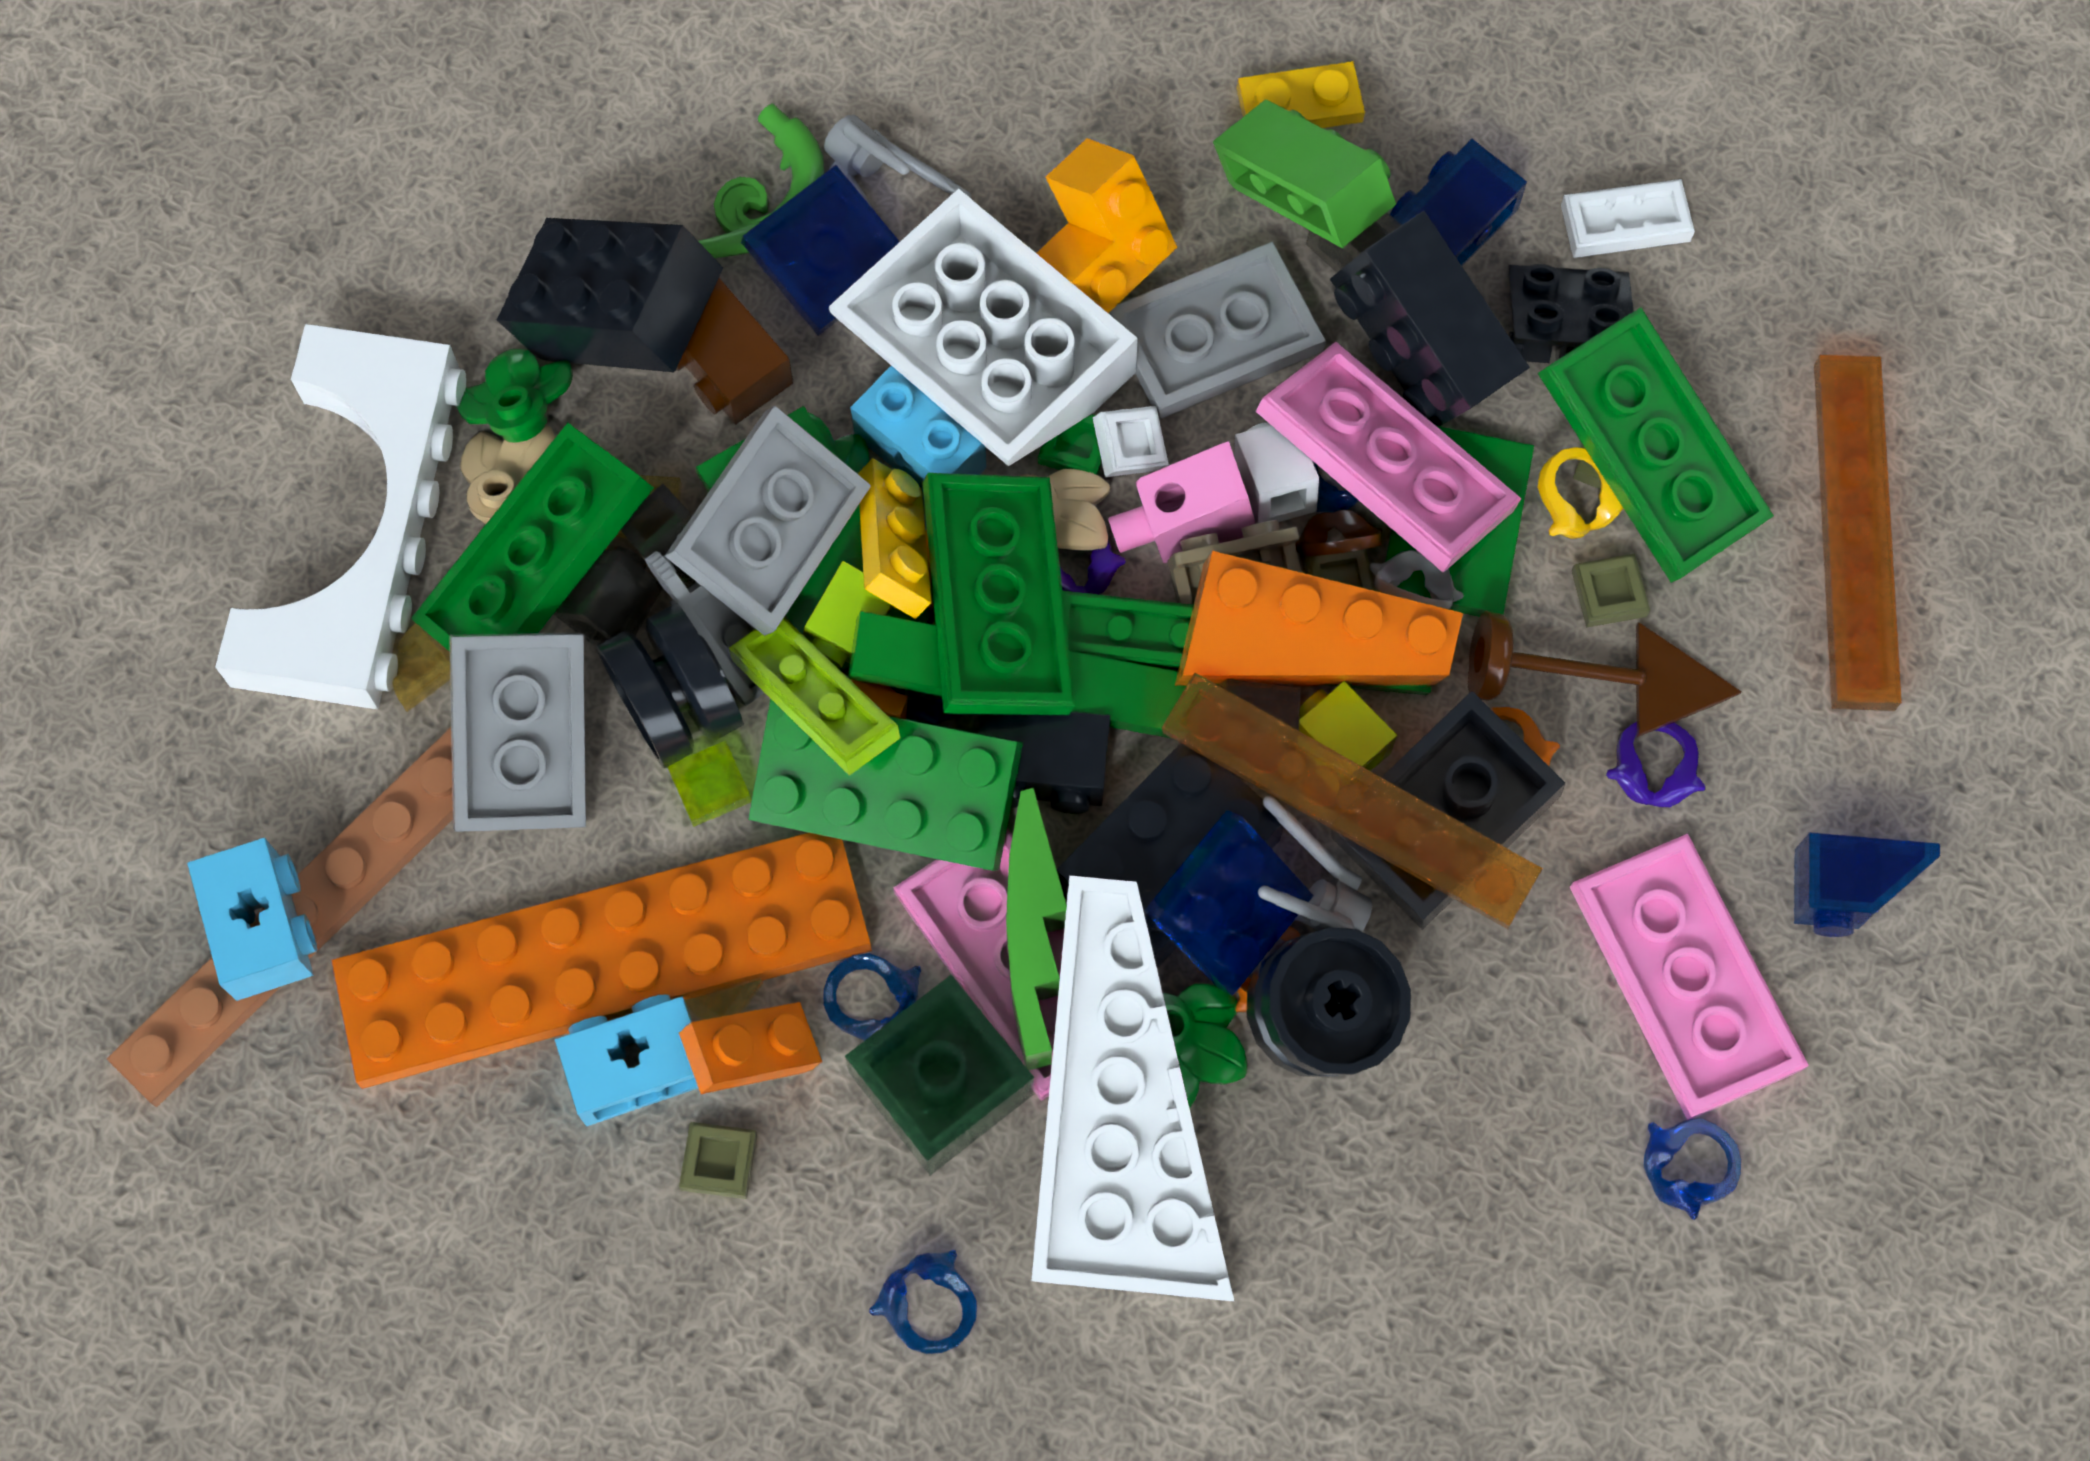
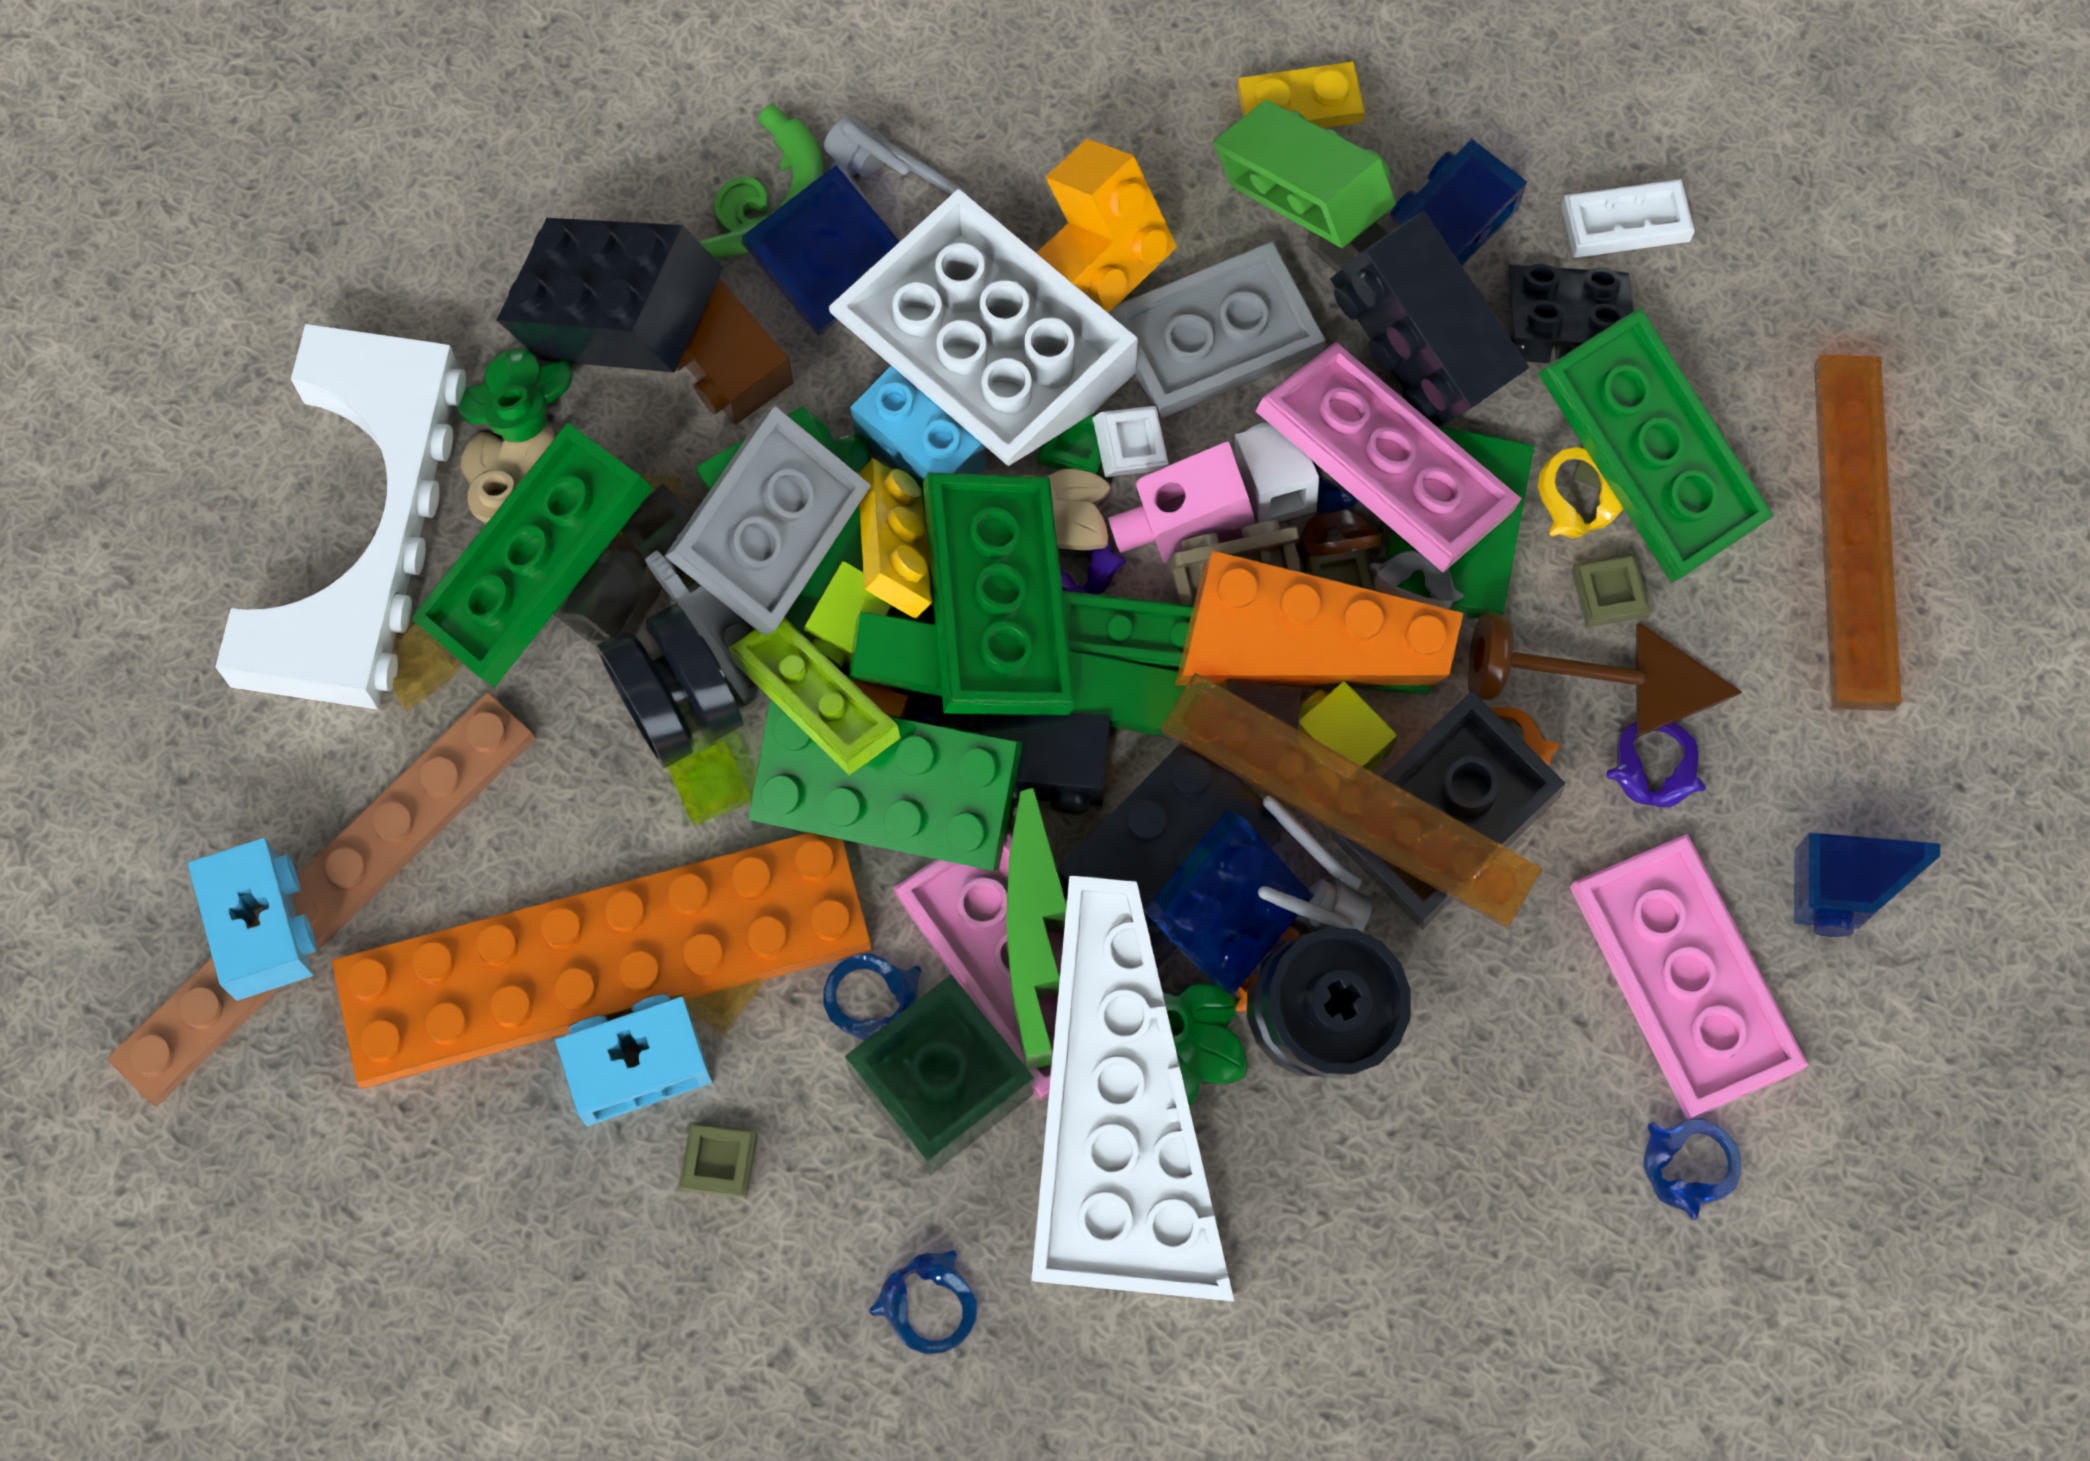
(517, 731): light grey plate -> none
(750, 1047): orange plate -> none

